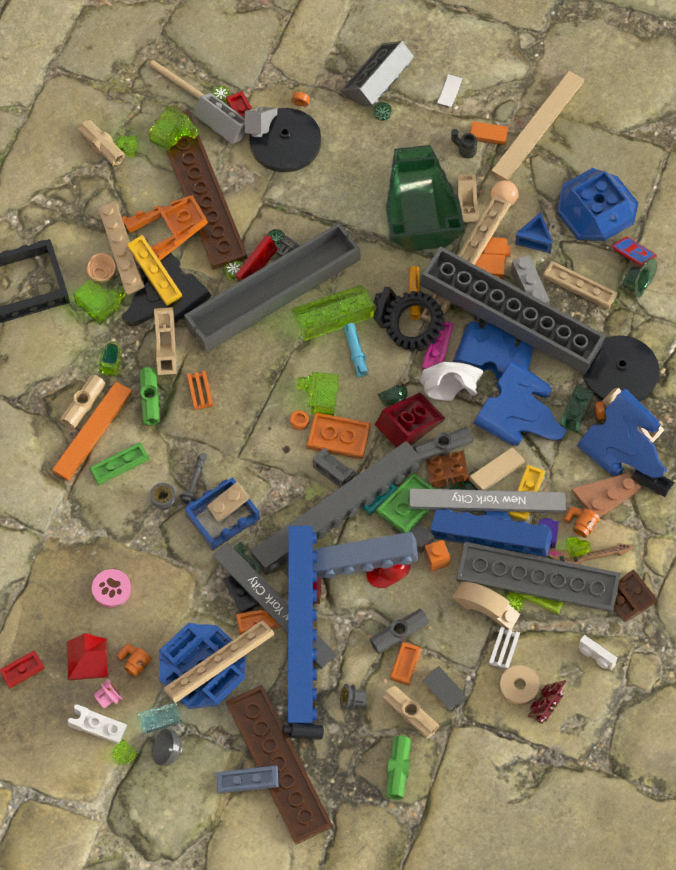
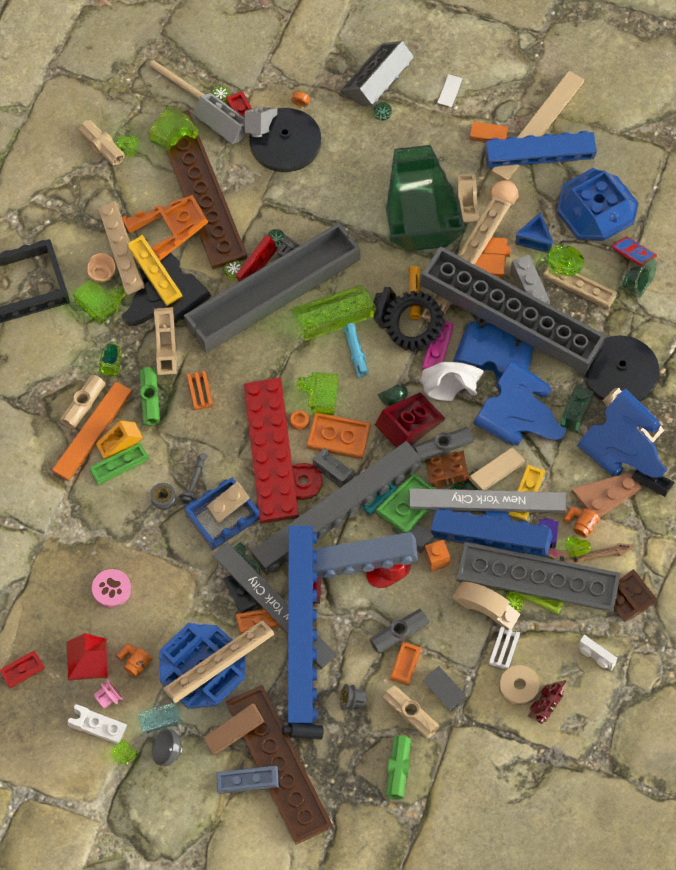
(119, 438): none -> light orange arch
(233, 729): none -> medium nougat tile
(271, 450): none -> red plate
(315, 483): none -> red tile
(466, 144): pearl dark grey piece -> none
(540, 149): none -> blue brick
(557, 264): none -> clear neon green tile
(599, 411): orange tile -> none

